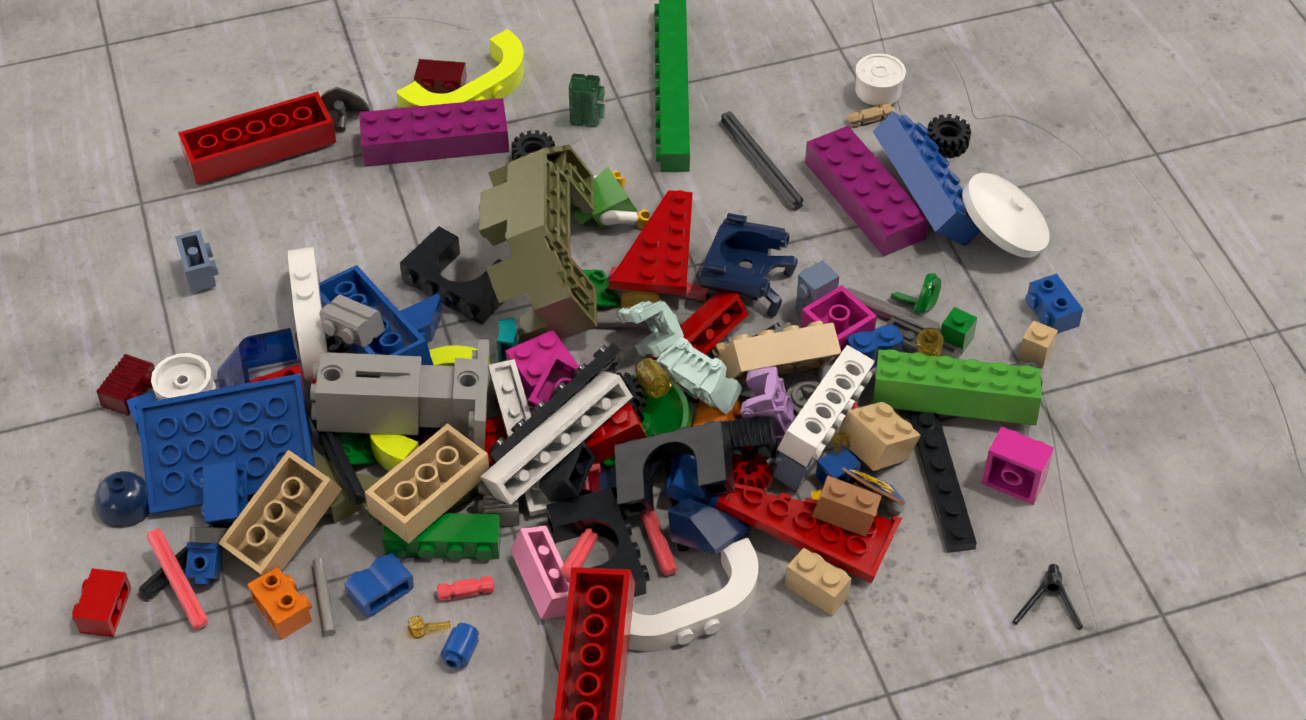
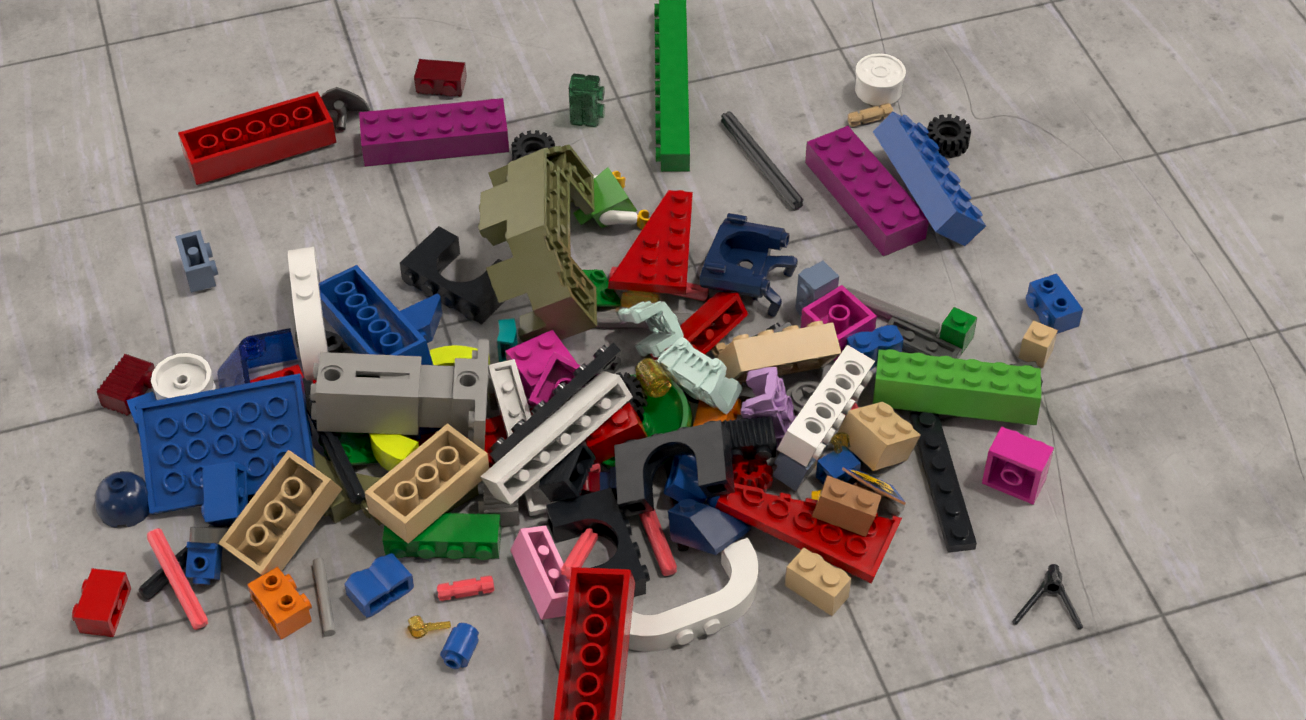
(351, 321): light grey brick -> none
(494, 84): neon yellow arch -> none
(926, 299): green piece -> none
(930, 342): clear yellow brick -> none
(1005, 215): white dish -> none

